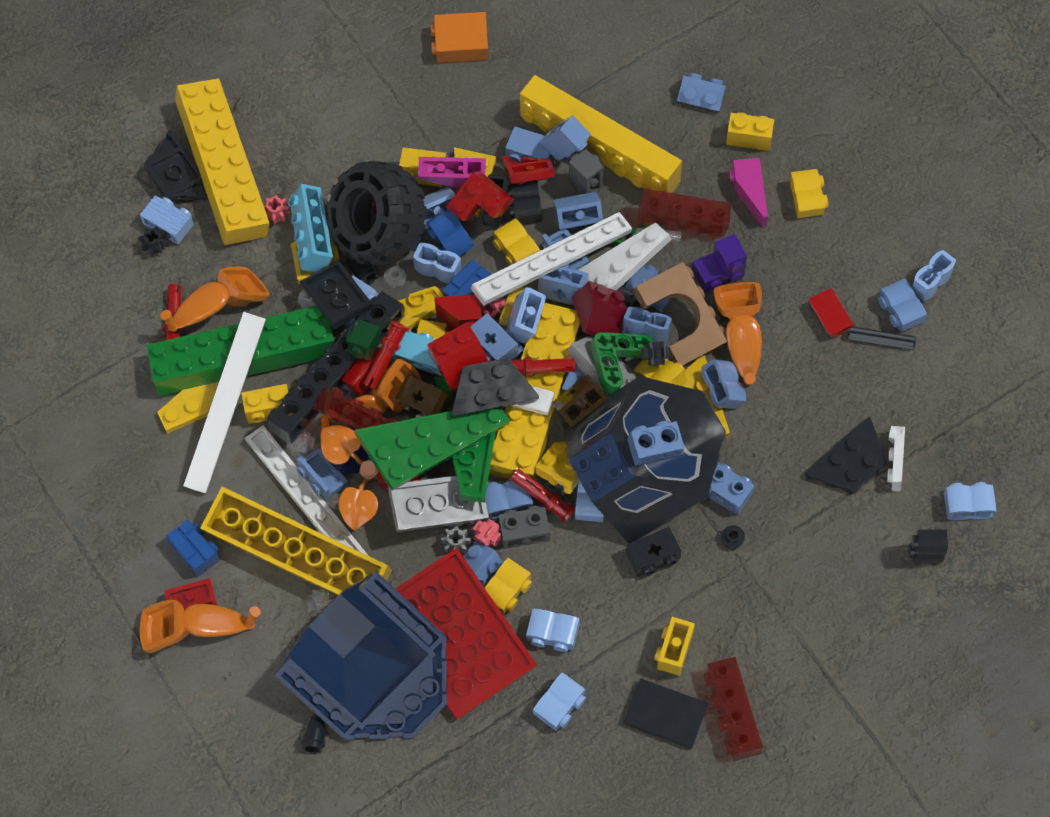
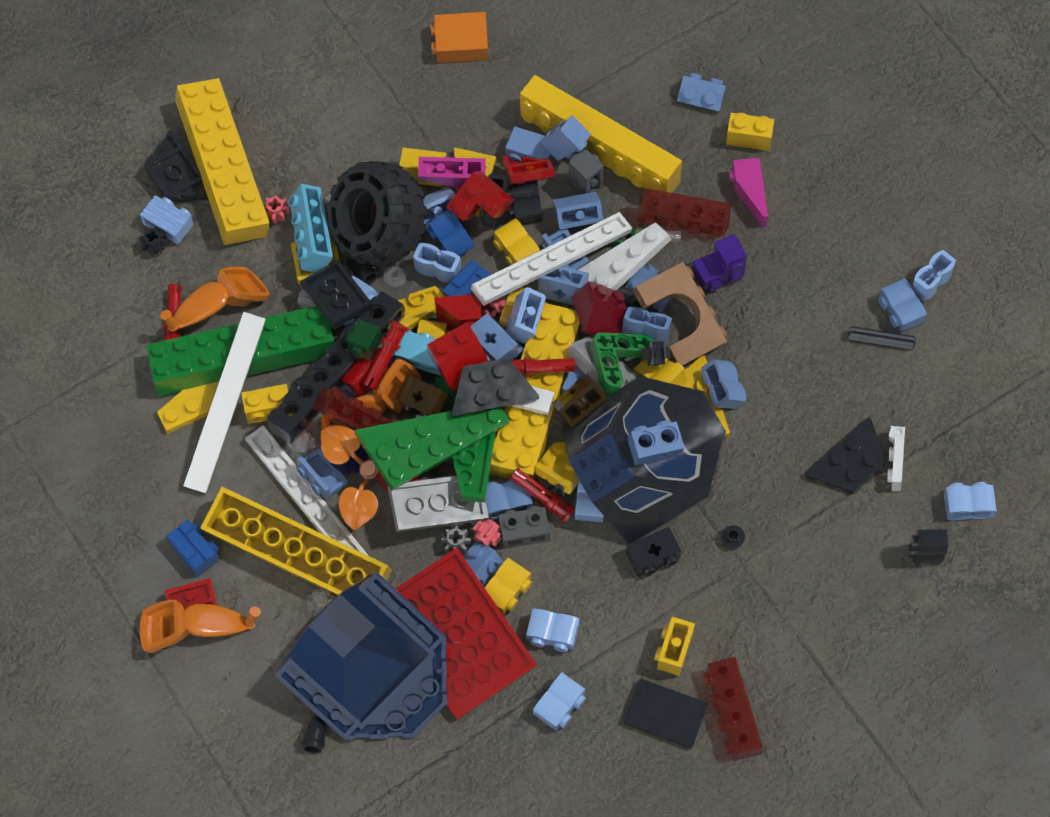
(730, 489): medium blue brick -> none
(743, 332): orange piece -> none
(807, 193): yellow brick -> none
(831, 312): red slope -> none

